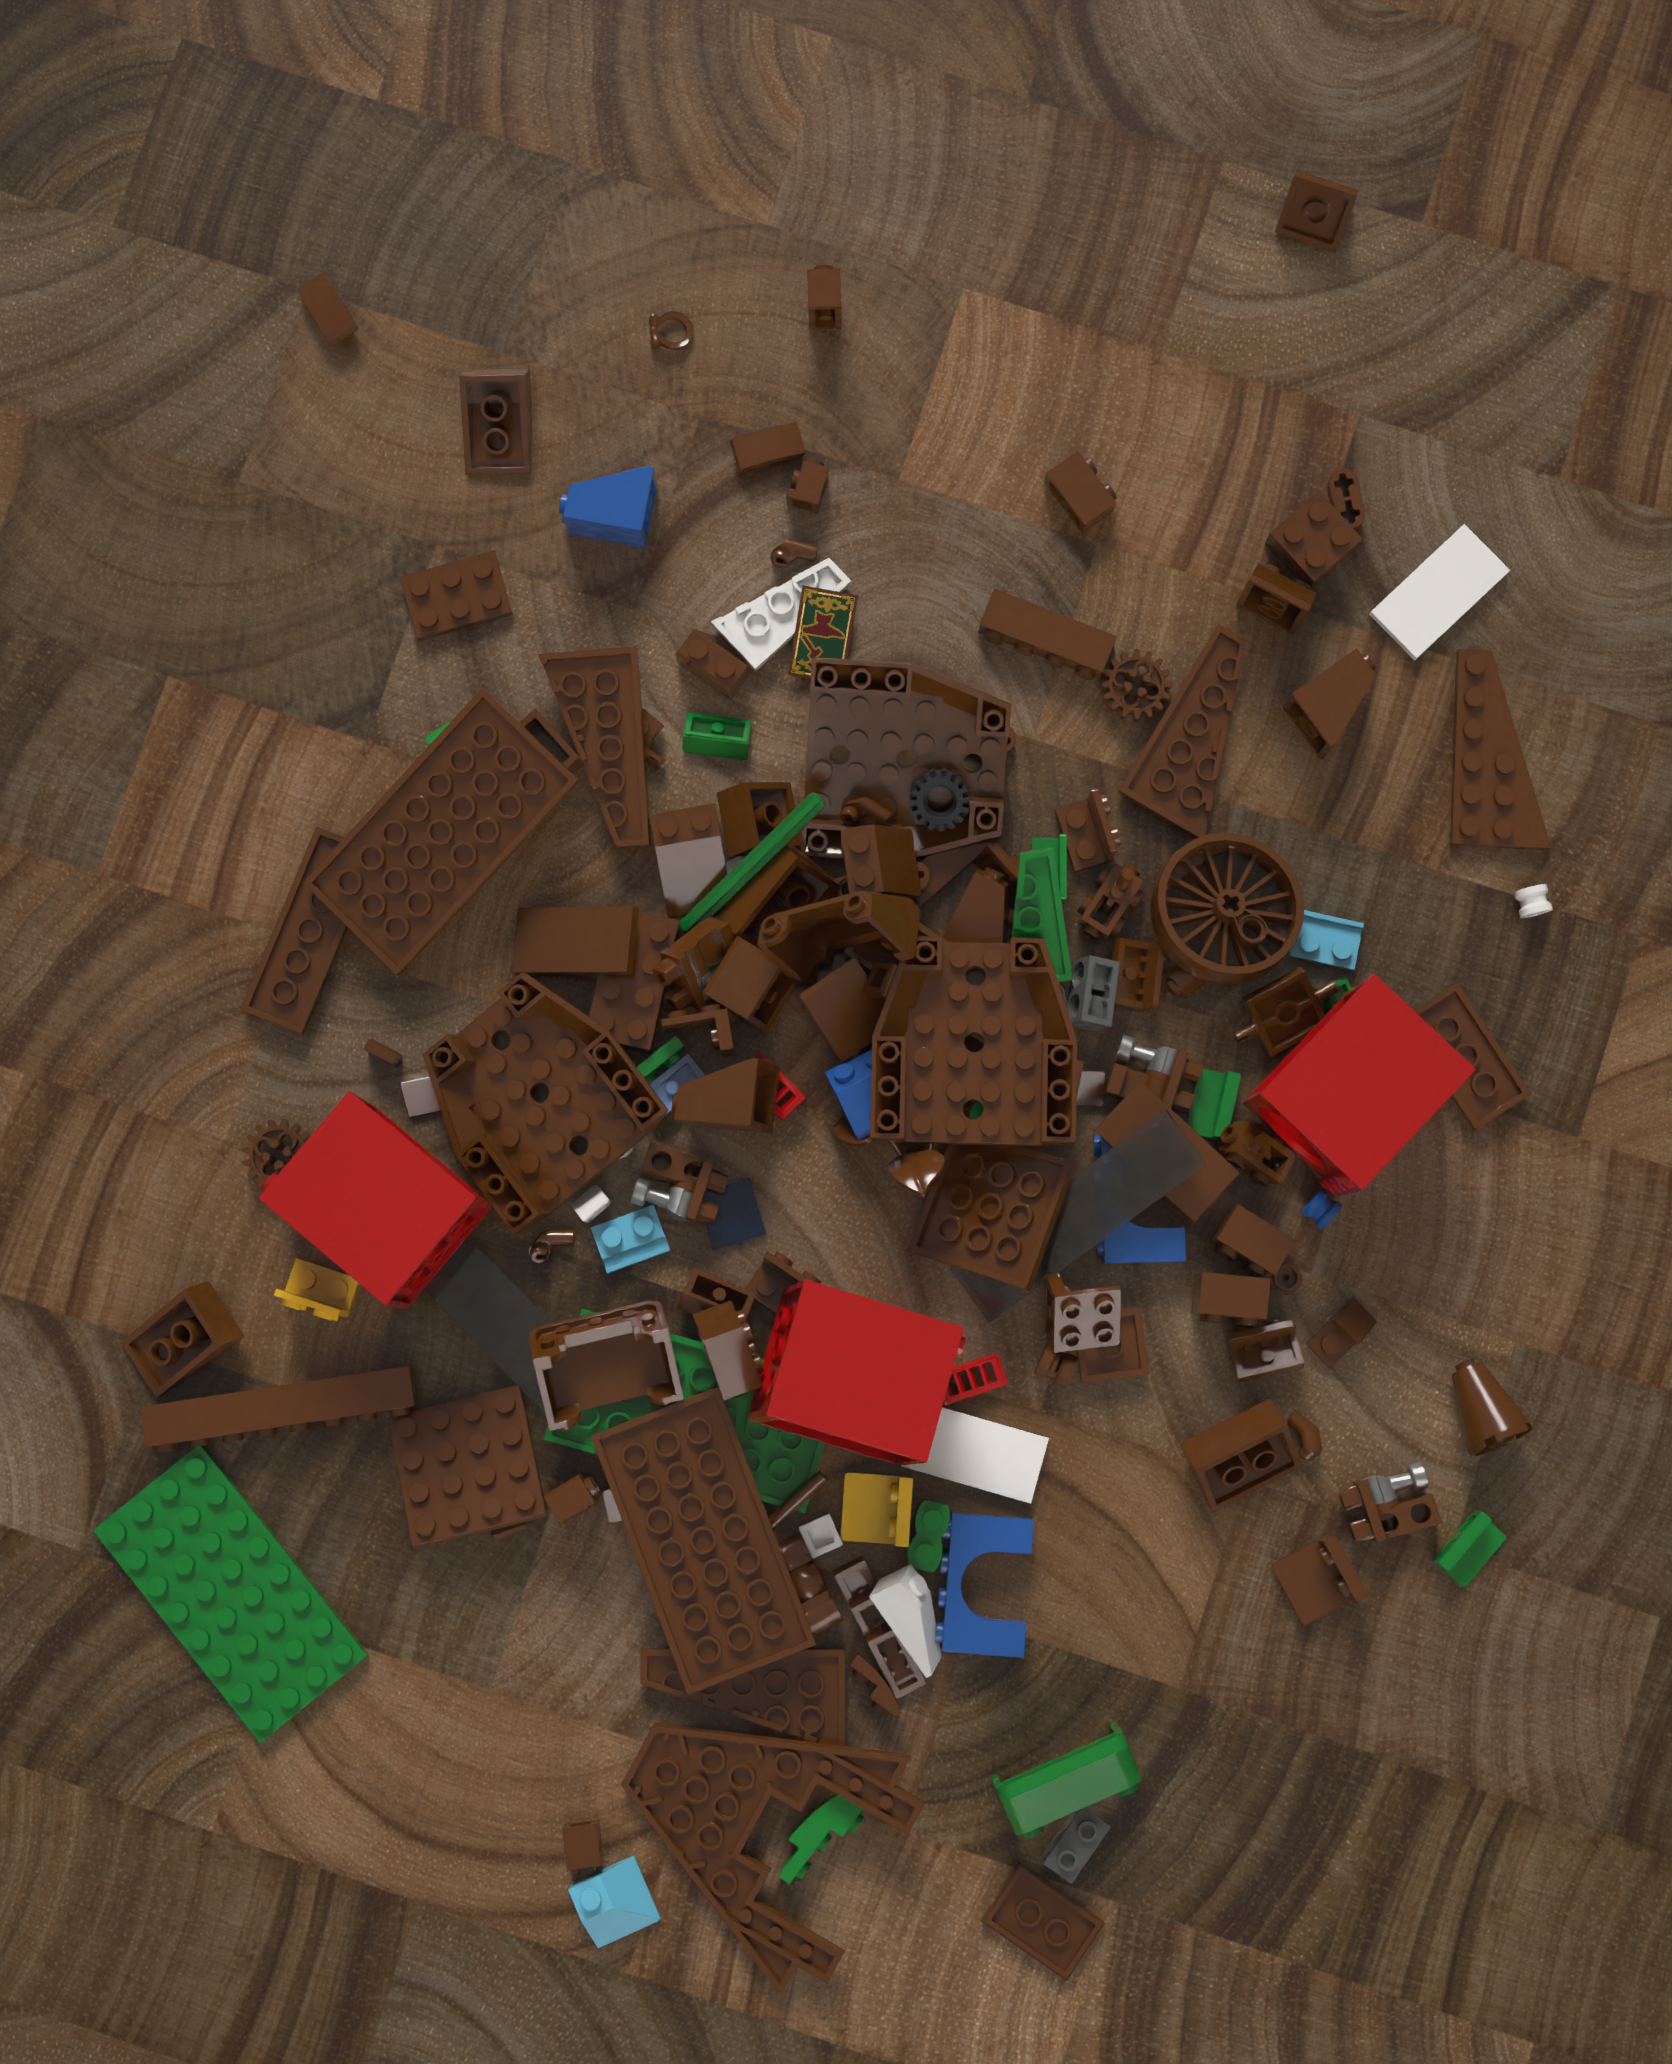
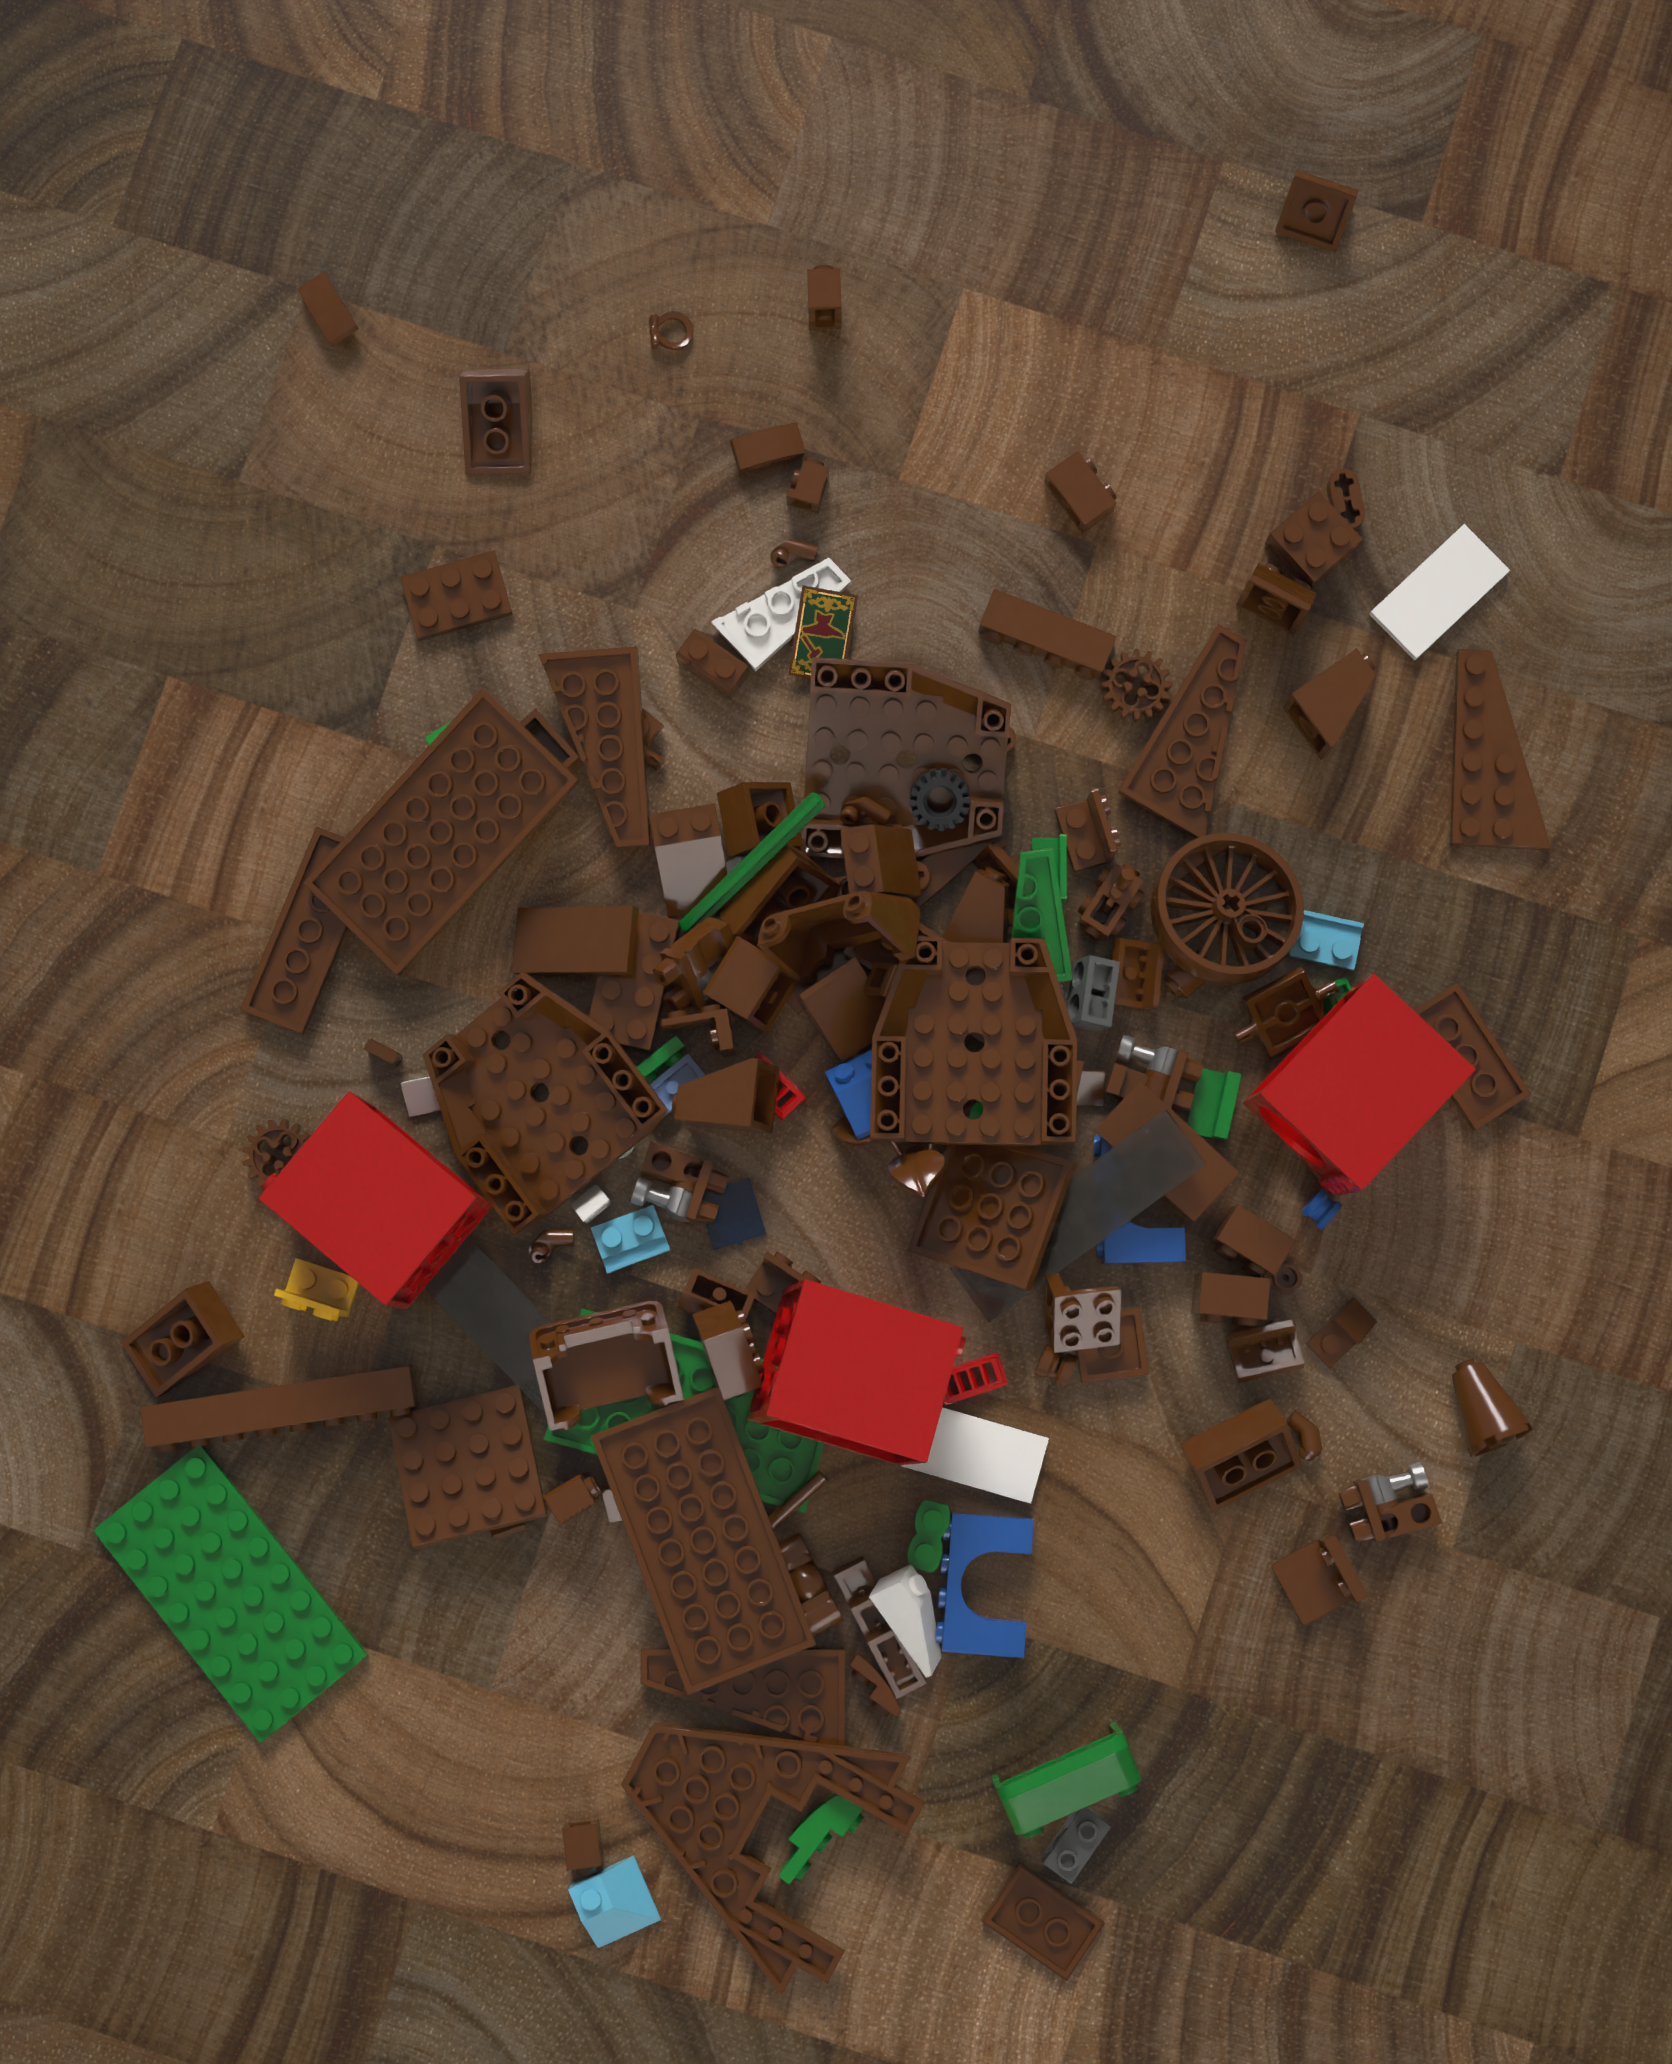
(612, 507): blue slope -> none
(717, 736): green slope -> none
(820, 1536): white plate -> none
(876, 1508): yellow bracket -> none
(1247, 1147): reddish brown brick -> none
(1470, 1548): green panel -> none
(1533, 901): white wheel -> none

